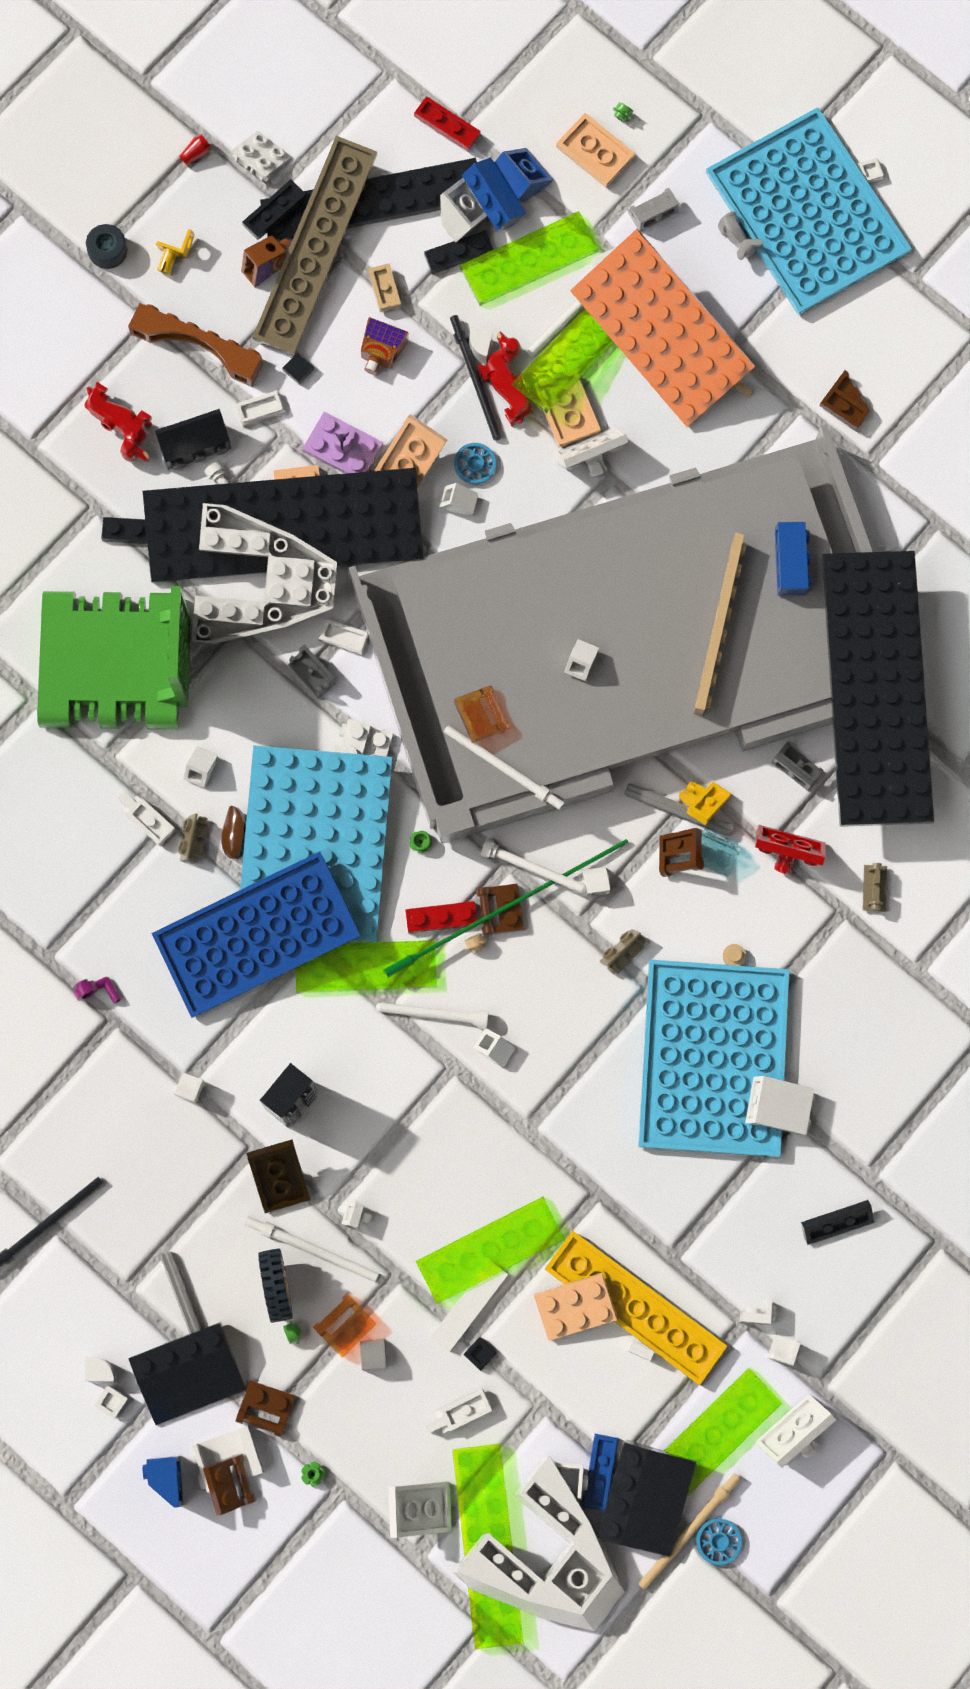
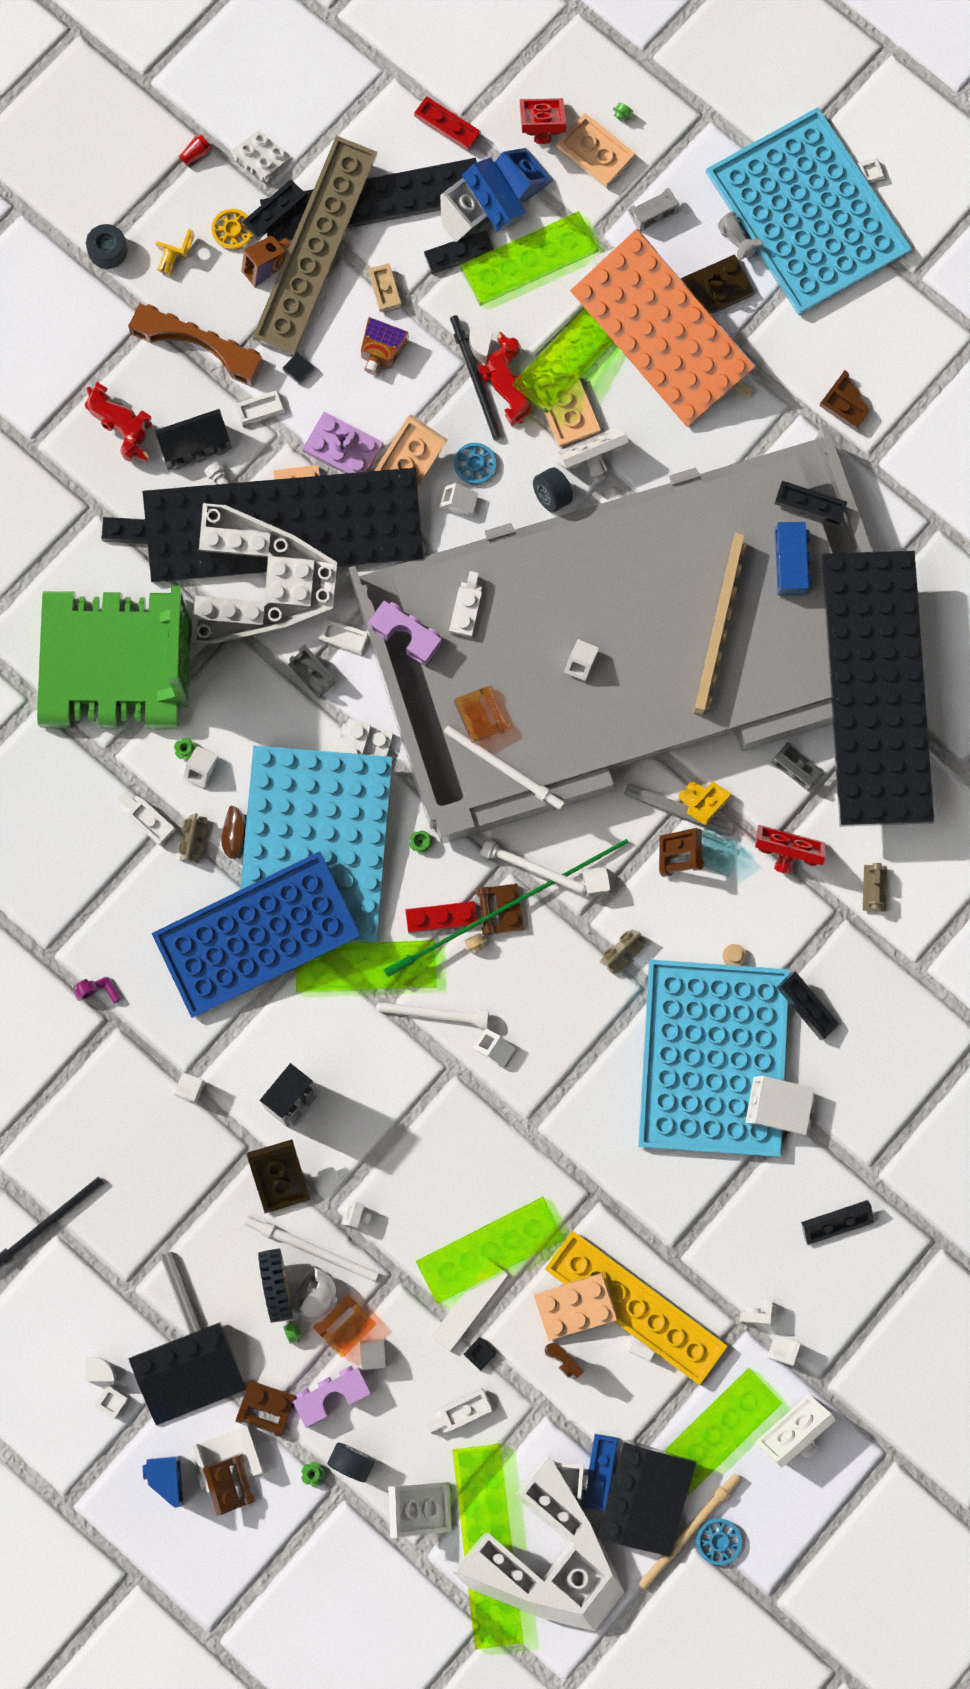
(179, 745): none -> bright green plate
(231, 229): none -> yellow wheel
(311, 1404): none -> lavender arch
(316, 1294): none -> white cylinder
(351, 1462): none -> black wheel
(390, 619): none -> lavender arch
(466, 607): none -> white hinge
(542, 118): none -> red plate
(552, 489): none -> black wheel
(568, 1366): none -> reddish brown plate
(720, 284): none -> dark brown plate
(807, 1005): none -> black plate
(810, 502): none -> black plate

